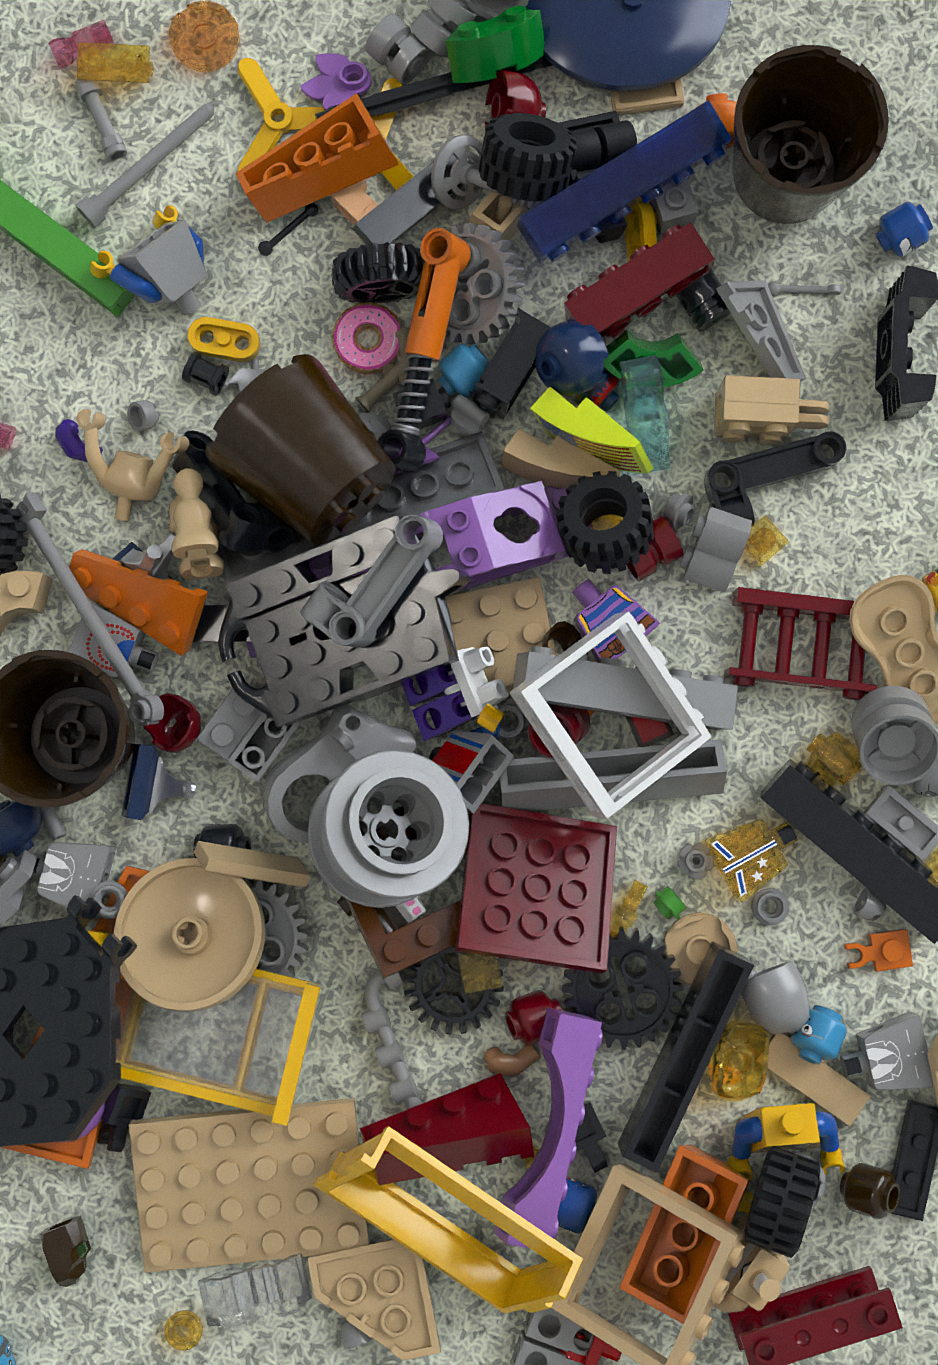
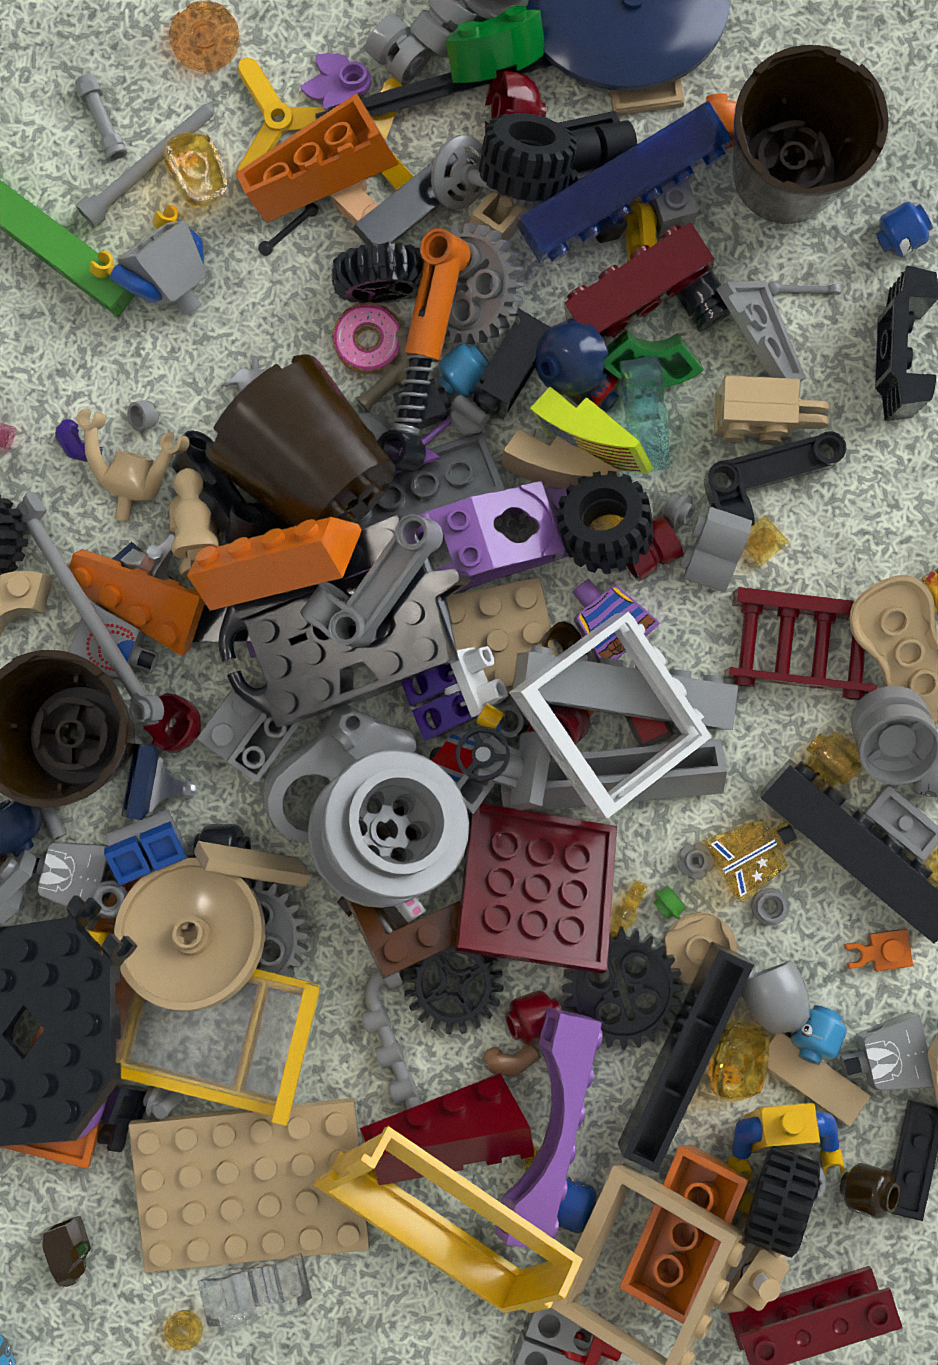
(66, 49): clear pink bar -> none
(114, 62): clear yellow hinge -> none
(144, 843): none -> blue hips
(161, 1102): none -> light grey plate
(195, 169): none -> clear yellow piece
(205, 373): black bush -> none
(225, 339): yellow plate -> none
(274, 562): none -> orange slope
(352, 1336): light grey hinge -> none
(382, 1294): tan plate -> none
(479, 972): clear yellow plate -> none
(519, 769): none -> light grey piece
(587, 1136): black plate -> none
(872, 908): light grey hinge -> none

